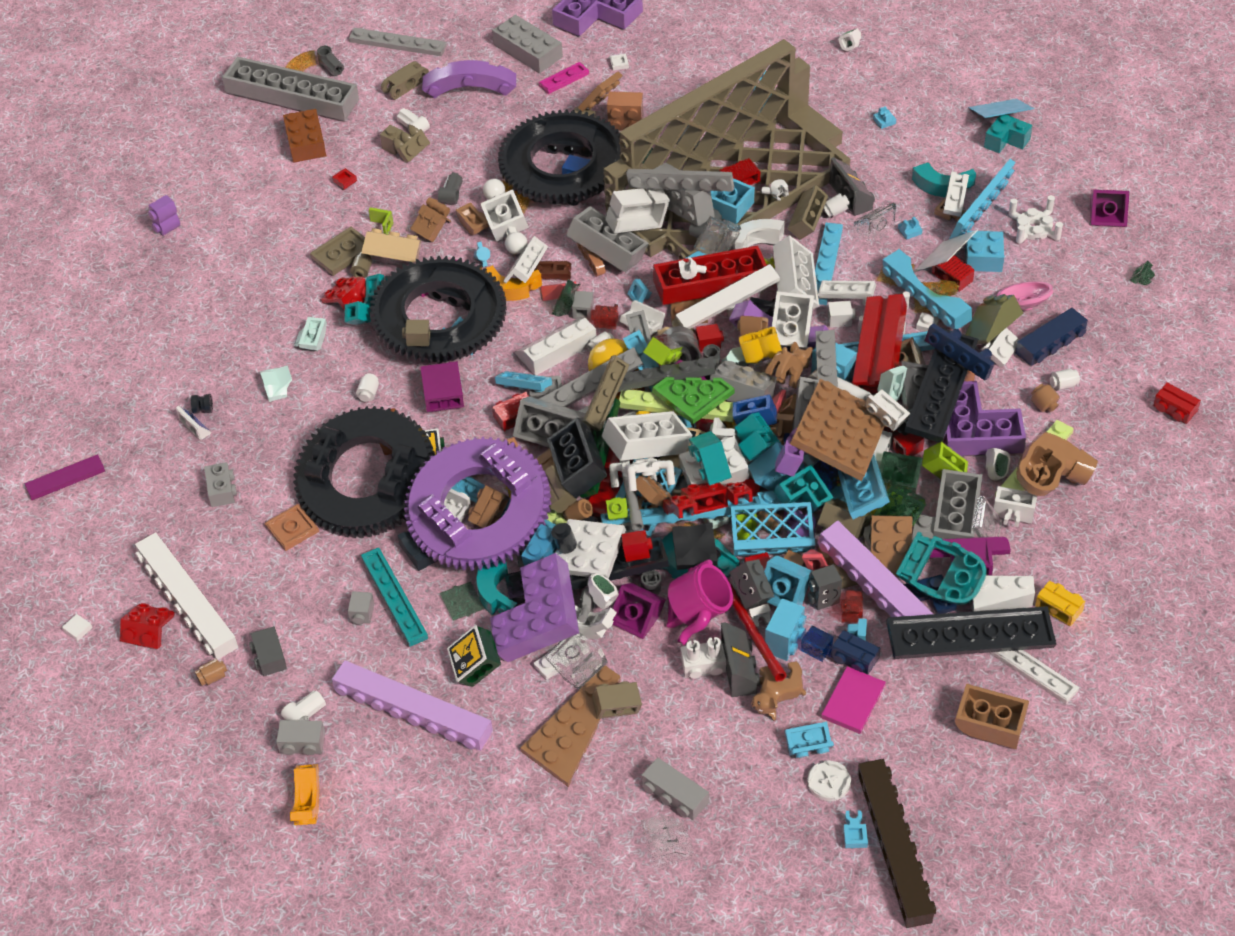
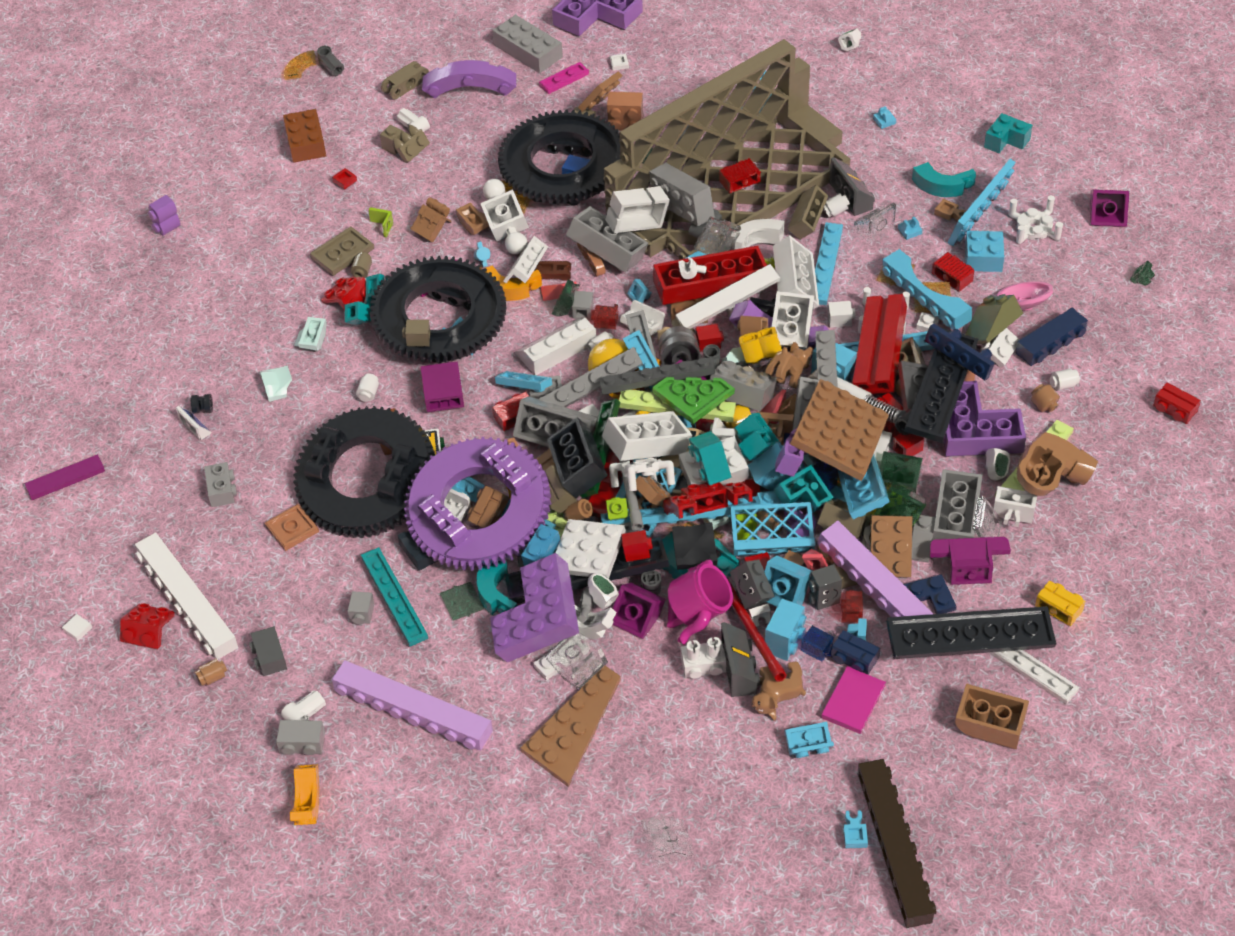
(290, 88): light grey brick -> none
(391, 245): tan slope -> none
(398, 41): light grey plate -> none
(450, 192): dark grey piece -> none
(473, 656): piece -> none
(564, 538): black brick -> none
(605, 393): dark tan tile -> none
(616, 699): dark tan brick -> none
(663, 349): lime brick -> none
(675, 789): light grey brick -> none
(680, 180): light grey plate -> none
(735, 203): medium azure brick -> none
(760, 404): blue brick -> none
(777, 188): white piece -> none
(829, 781): white tile -> none
(846, 289): white tile -> none
(887, 410): white bracket -> none
(893, 381): light aqua slope -> none
(942, 457): lime brick -> none
(945, 251): white piece -> none
(945, 287): clear yellow tile -> none
(955, 194): white plate -> none
(962, 578): teal slope -> none
(1001, 108): medium azure piece -> none
(1004, 593): white wedge -> none

